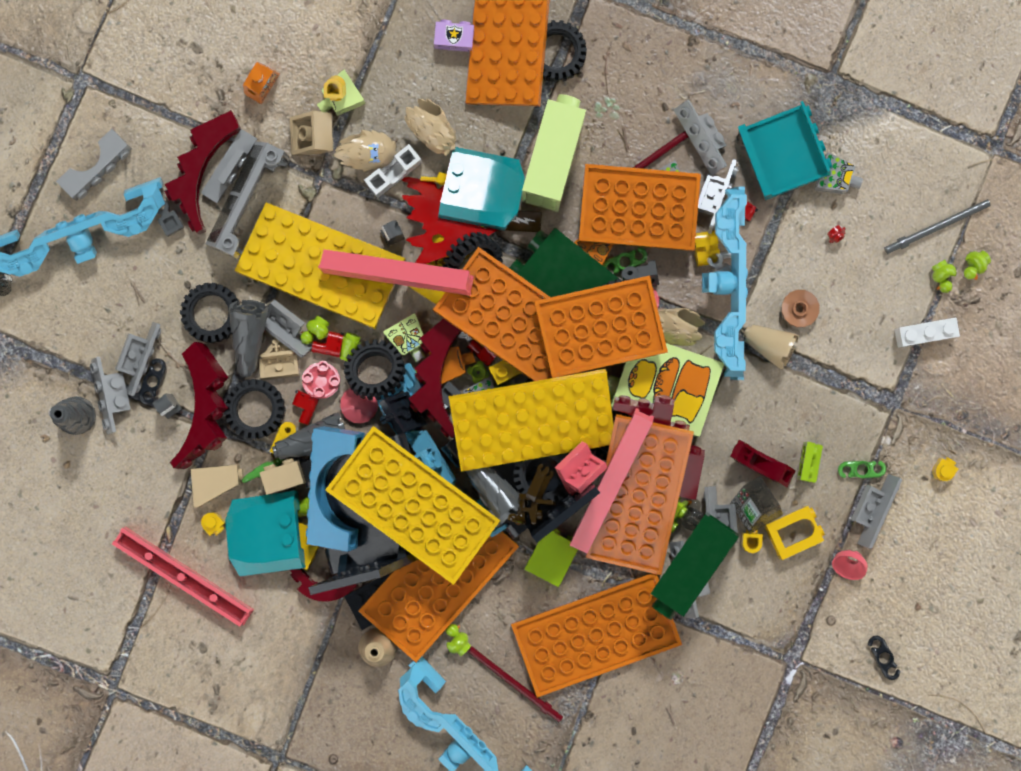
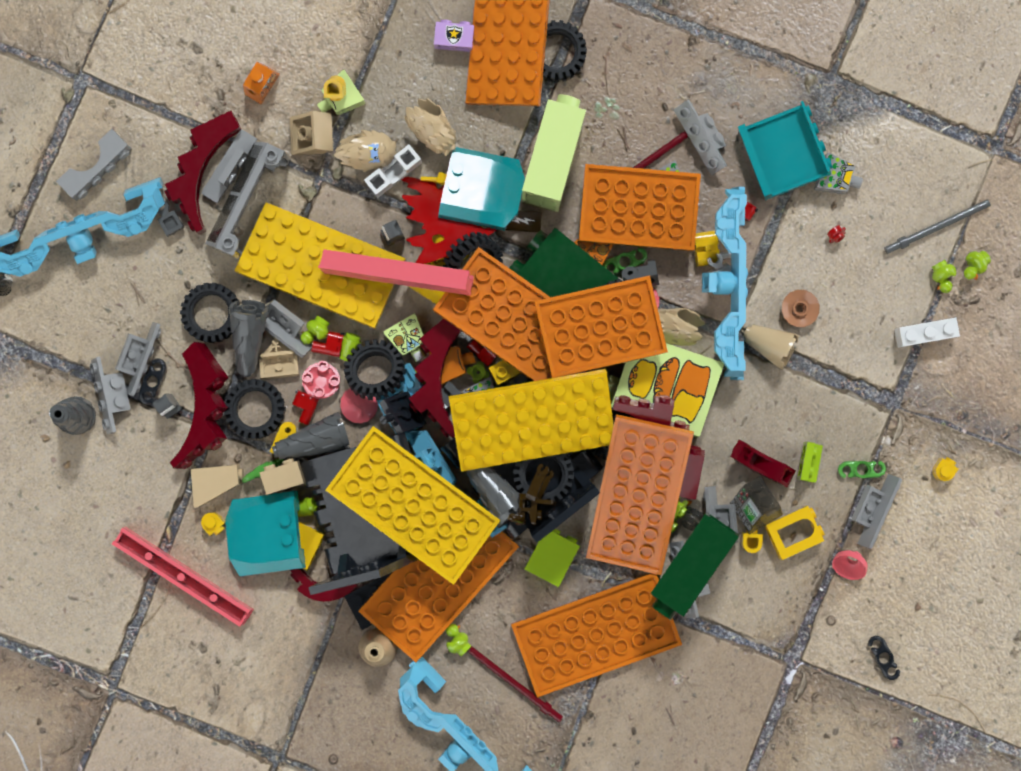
(323, 525): dark azure arch -> none
(579, 469): coral bracket -> none
(612, 480): coral tile -> none
(714, 192): bracket -> none

